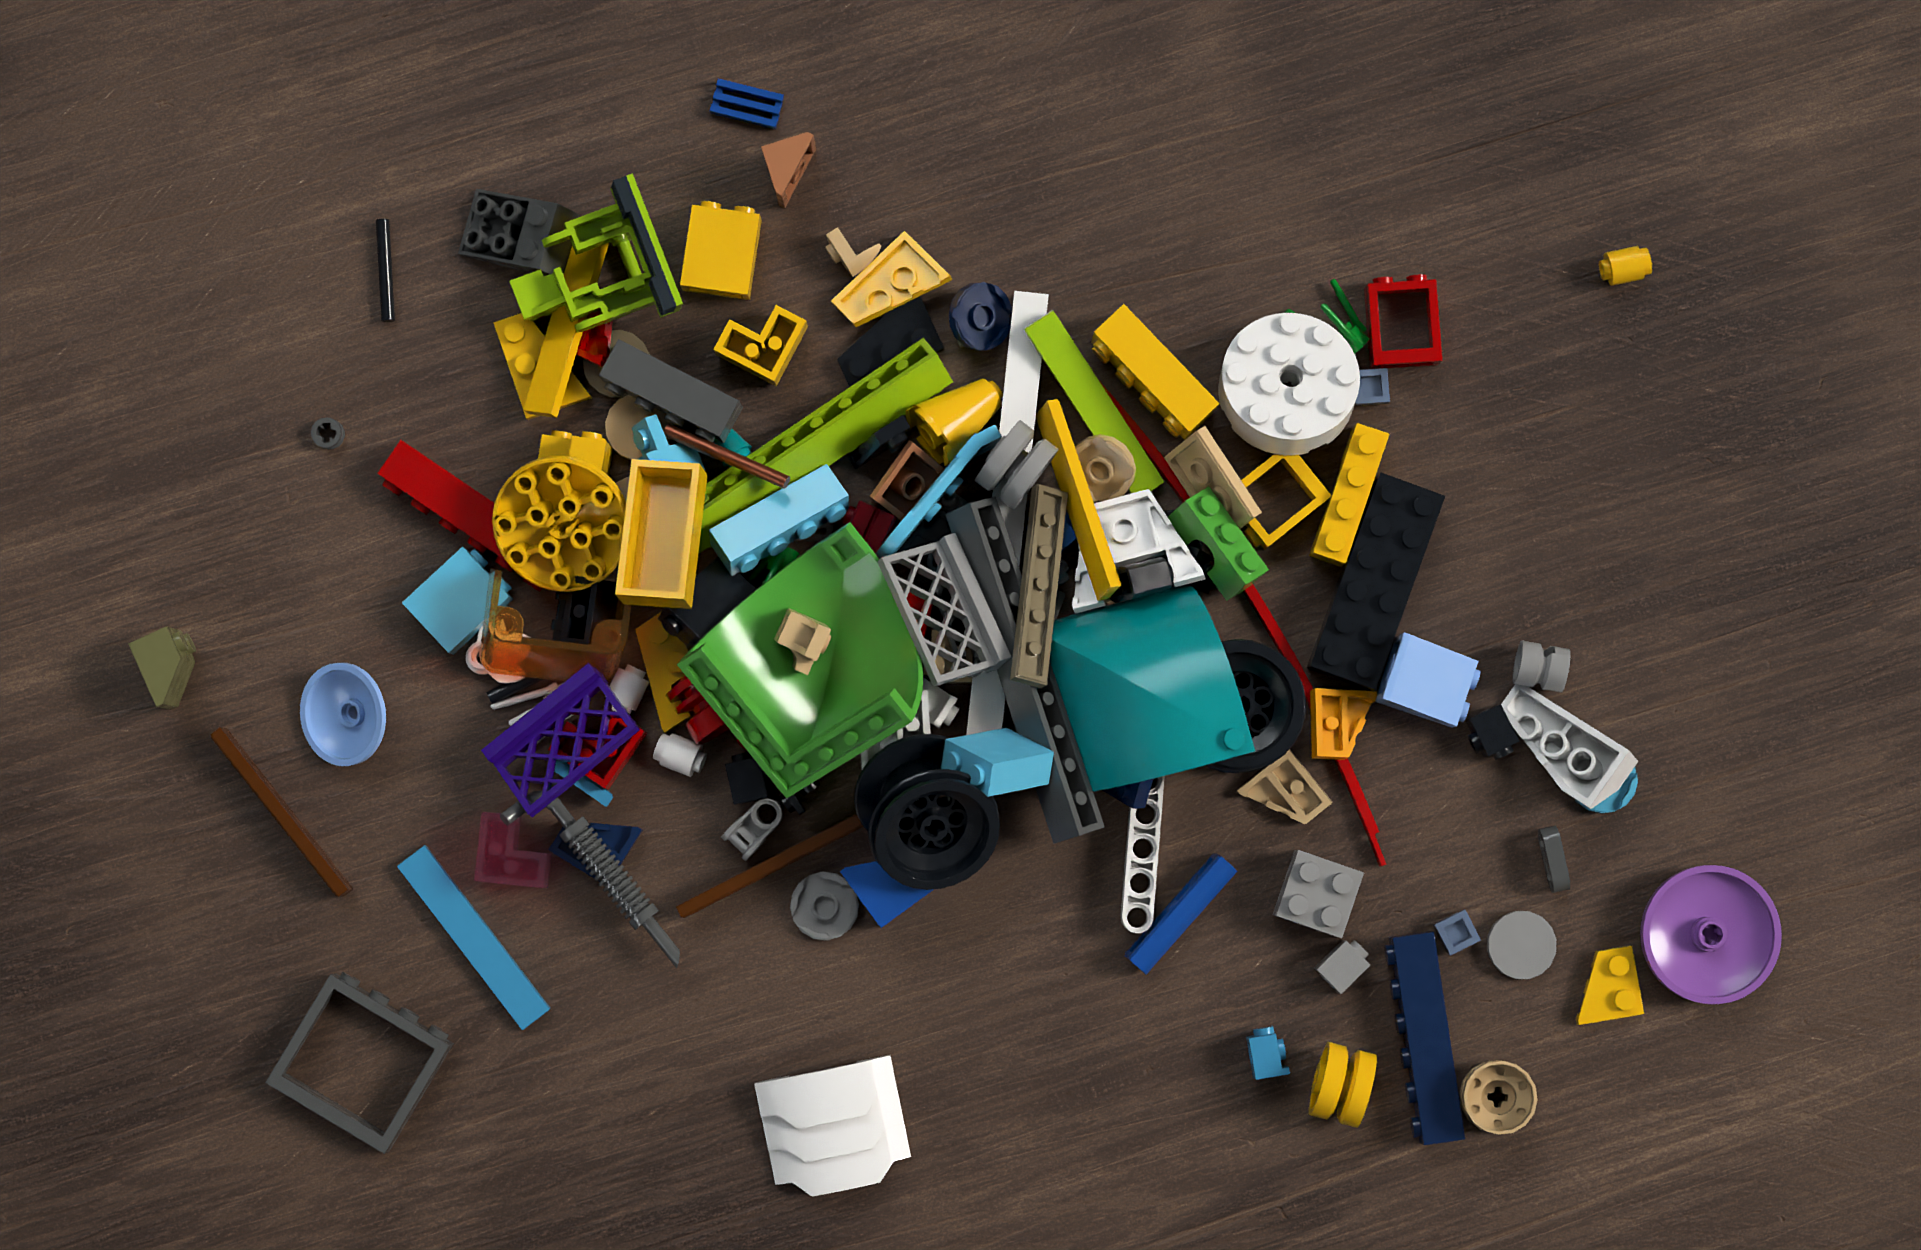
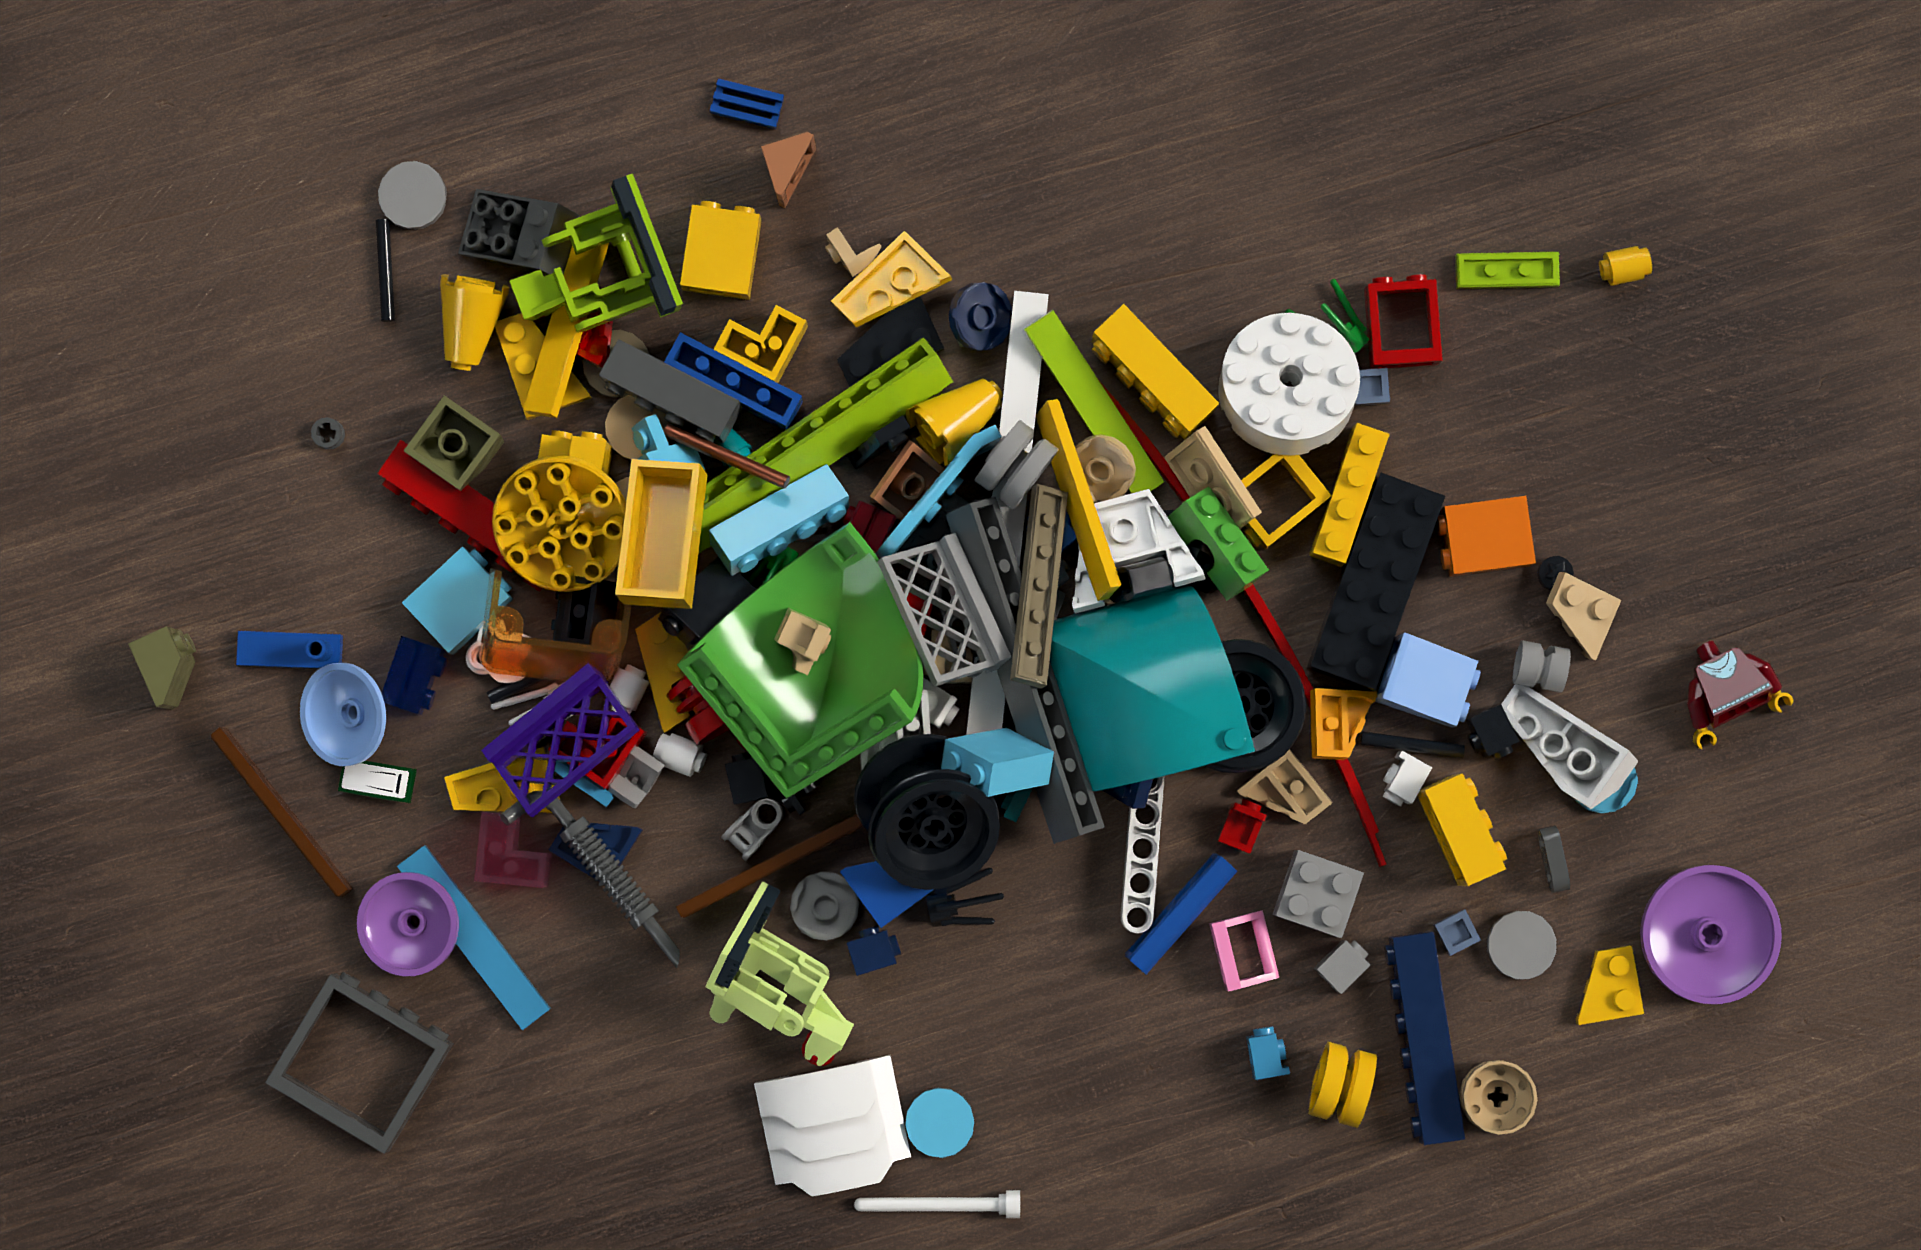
(288, 649): none -> blue piece
(378, 781): none -> white slope
(387, 929): none -> medium lavender dish
(412, 195): none -> light grey tile
(413, 675): none -> clear blue brick
(454, 444): none -> olive slope
(469, 318): none -> yellow cone
(485, 788): none -> yellow wing
(636, 777): none -> light grey bracket
(754, 391): none -> blue brick
(804, 978): none -> yellowish green container
(873, 950): none -> dark blue brick
(939, 1122): none -> medium azure tile
(944, 906): none -> black plant
(1006, 1204): none -> white piece
(1014, 803): none -> teal bracket
(1226, 957): none -> bright pink tile
(1242, 825): none -> red bracket
(1405, 779): none -> white brick
(1412, 744): none -> black piece
(1462, 829): none -> yellow brick
(1486, 536): none -> orange brick
(1507, 270): none -> lime tile
(1550, 568): none -> black tile
(1583, 611): none -> tan wing
(1729, 687): none -> dark red torso

